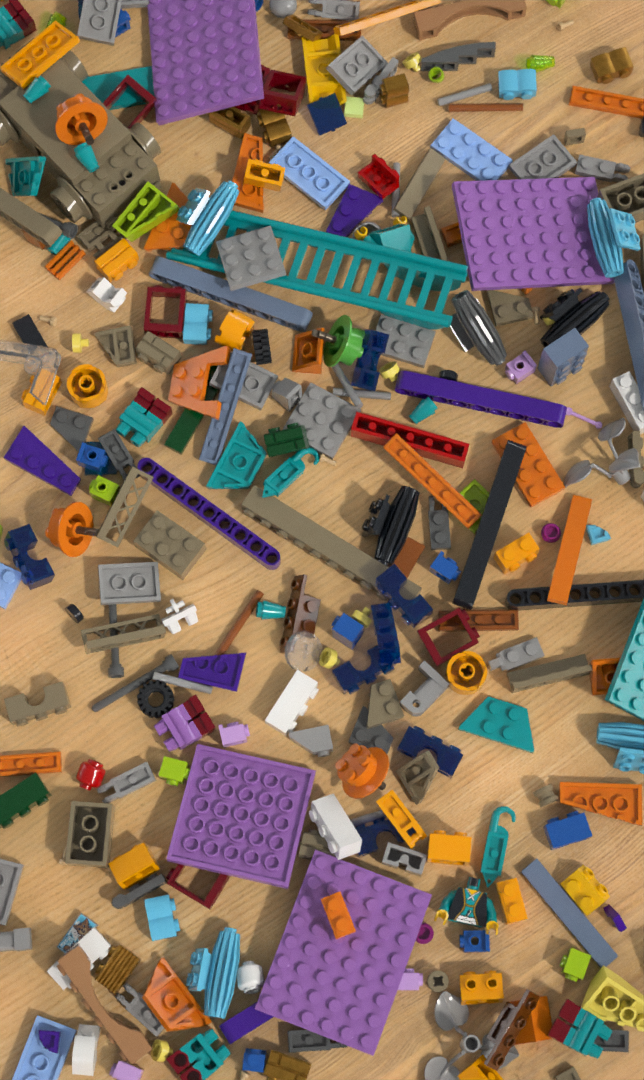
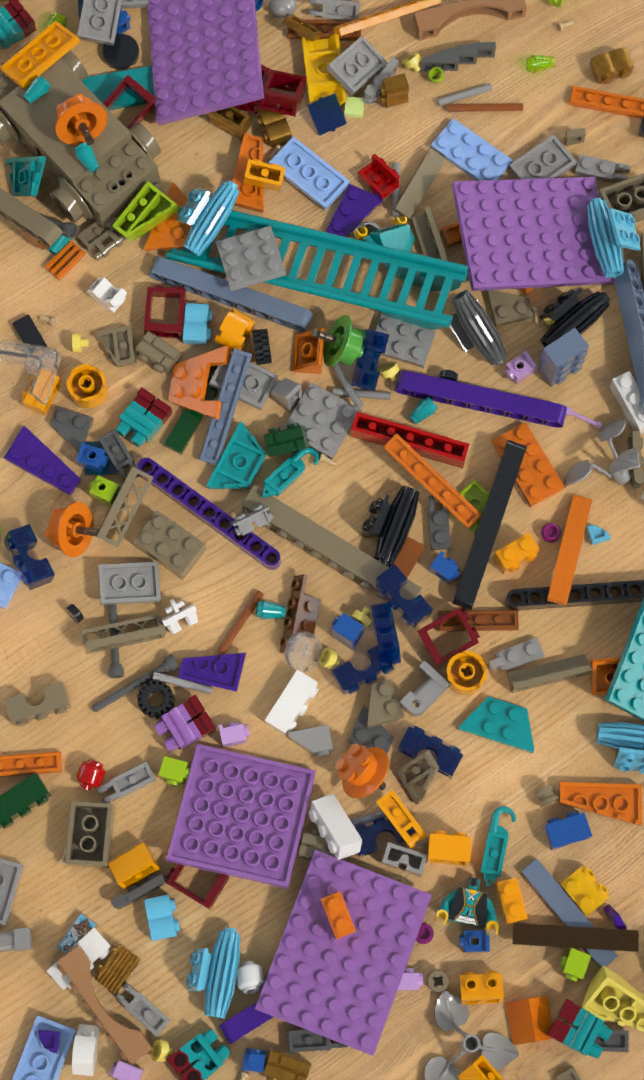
(117, 260): light orange brick -> none
(123, 53): none -> black tile
(172, 1000): orange wing -> none
(244, 522): none -> light grey hinge
(508, 1027): reddish brown bracket -> none
(517, 84): medium azure brick -> none
(575, 937): none -> dark brown tile

